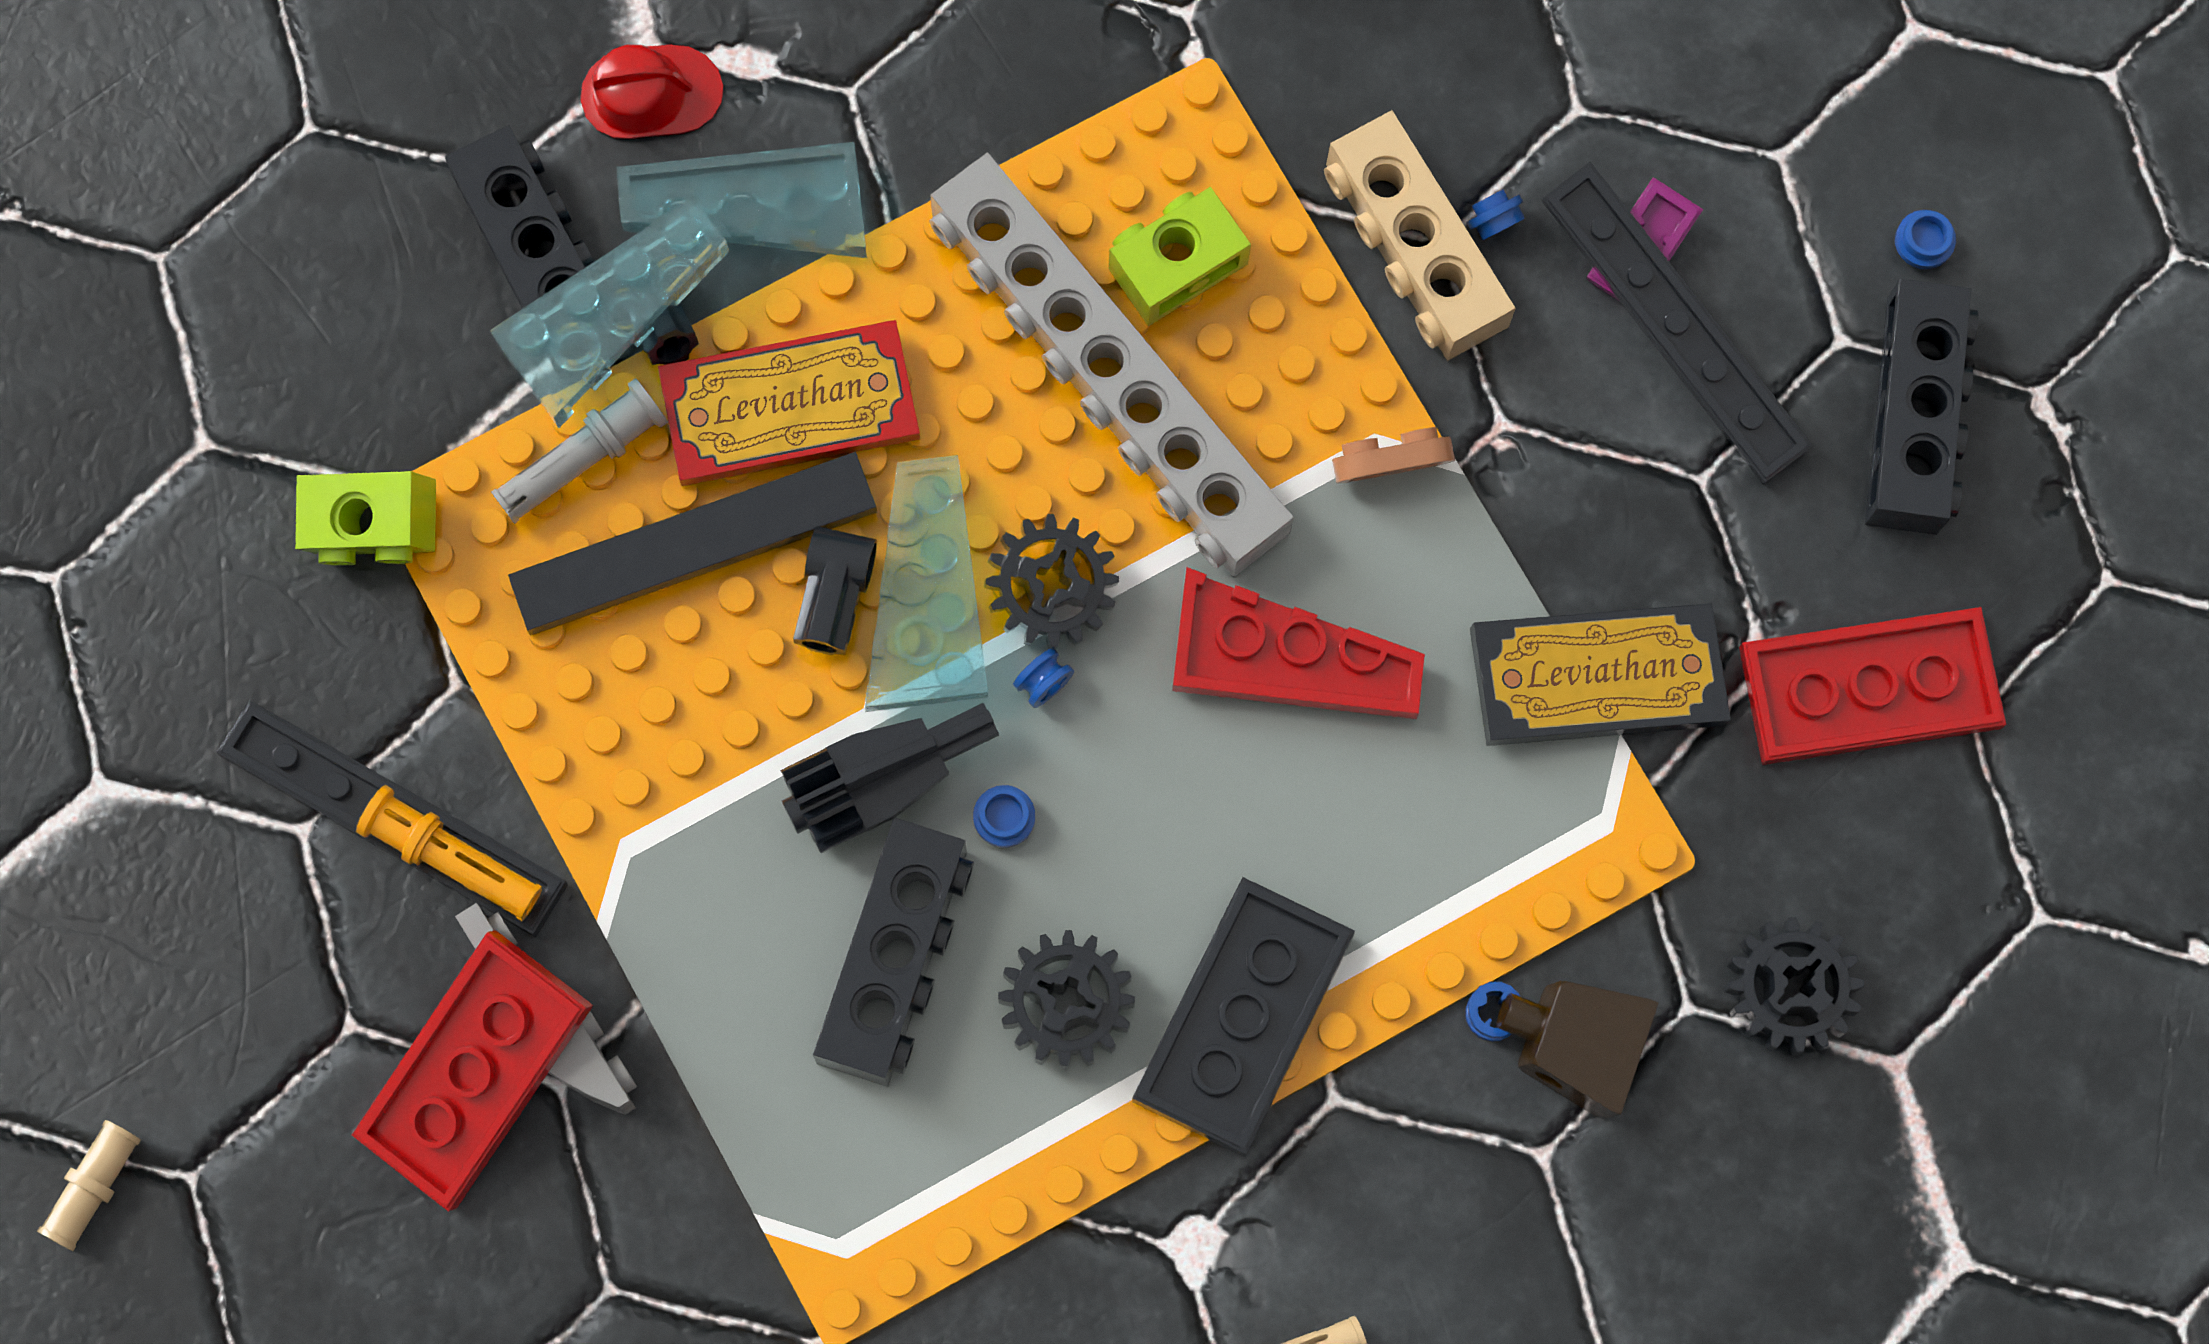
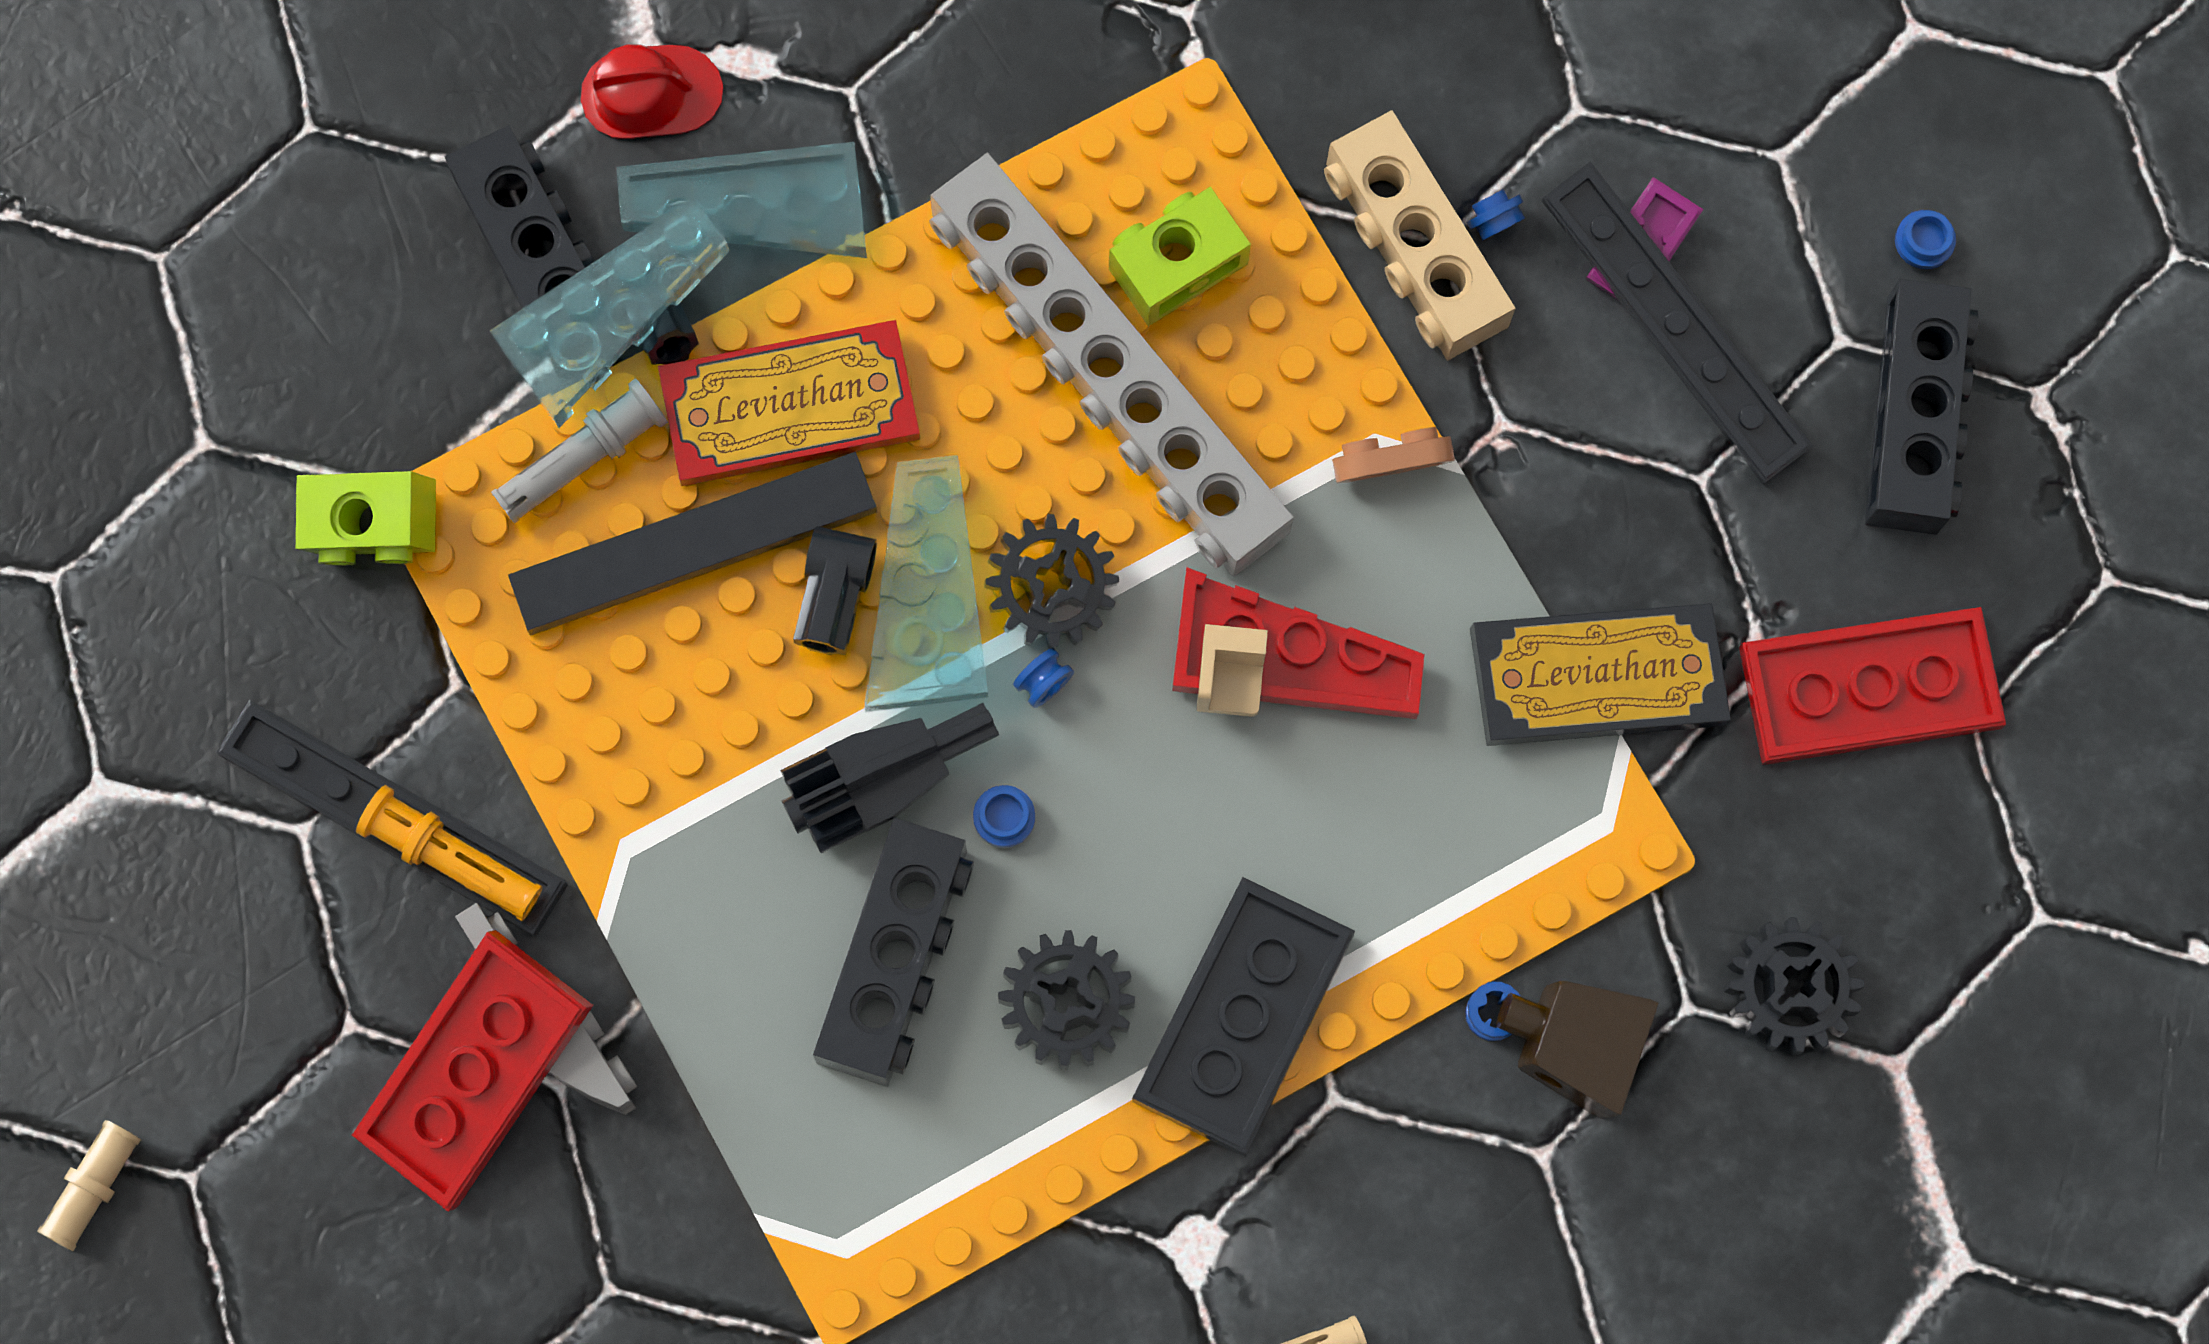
(1231, 670): none -> tan panel

